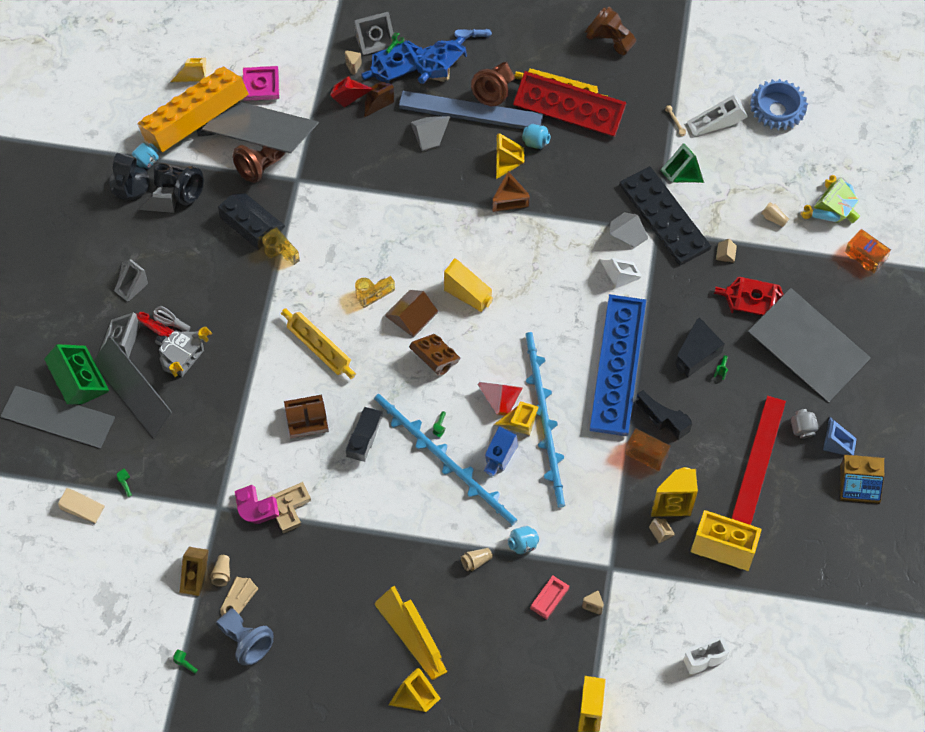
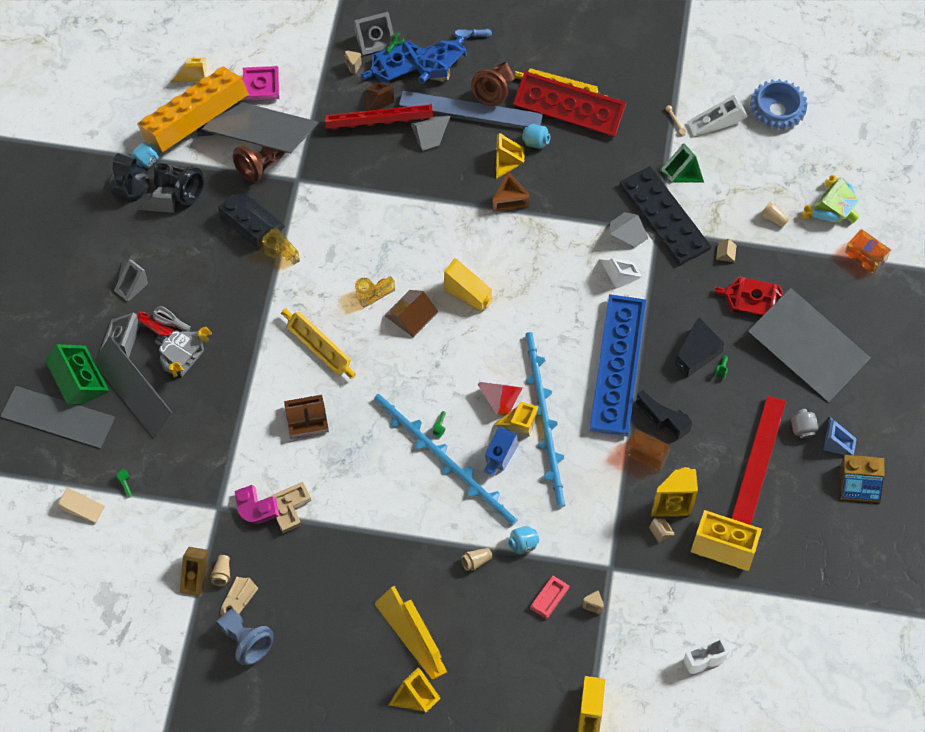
(179, 657): green hand -> none
(348, 91): red slope -> none
(364, 434): black slope -> none
(385, 116): none -> red plate
(435, 353): reddish brown plate -> none
(609, 25): reddish brown piece -> none

